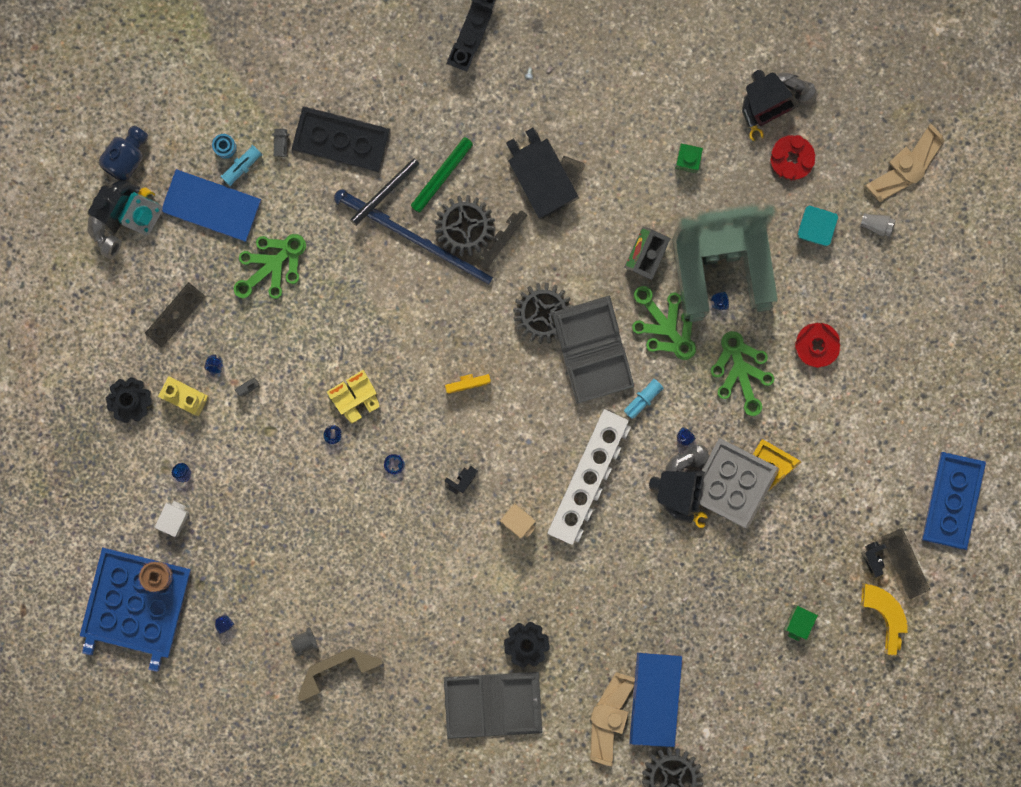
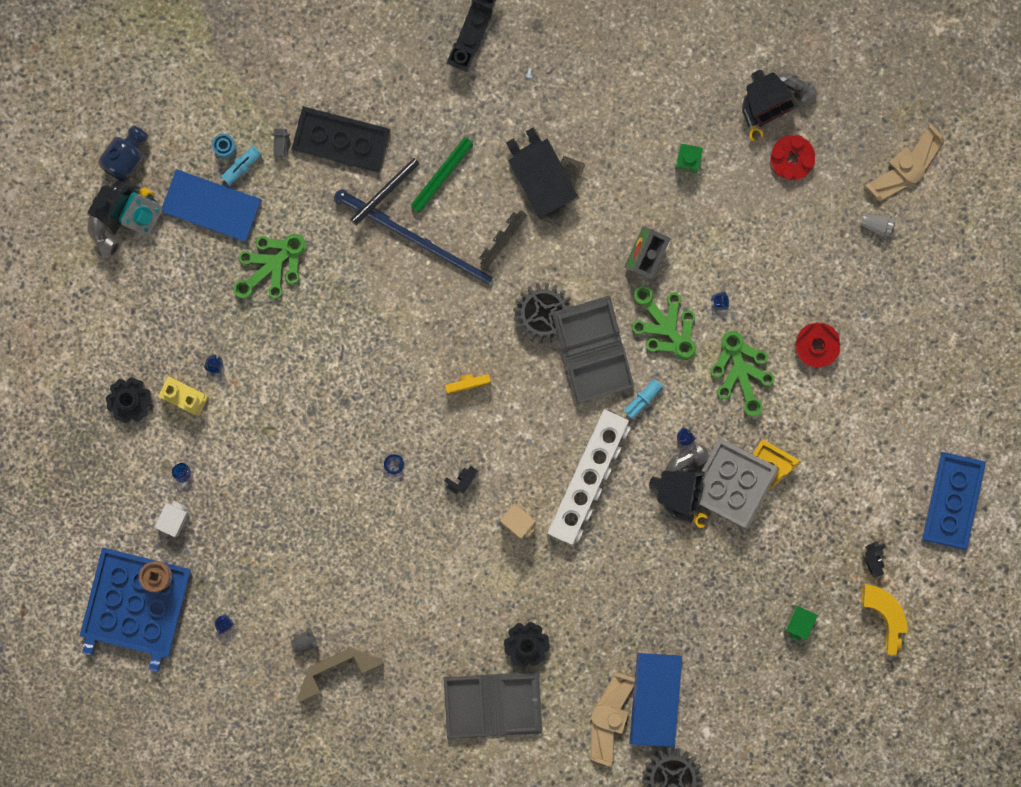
(185, 303): clear smoke tile -> none
(247, 387): dark grey tile -> none
(327, 434): clear blue hinge -> none
(345, 400): light yellow hips -> none
(474, 224): dark grey gear -> none
(744, 238): sand green bracket -> none
(817, 226): teal piece -> none
(905, 563): clear smoke plate -> none

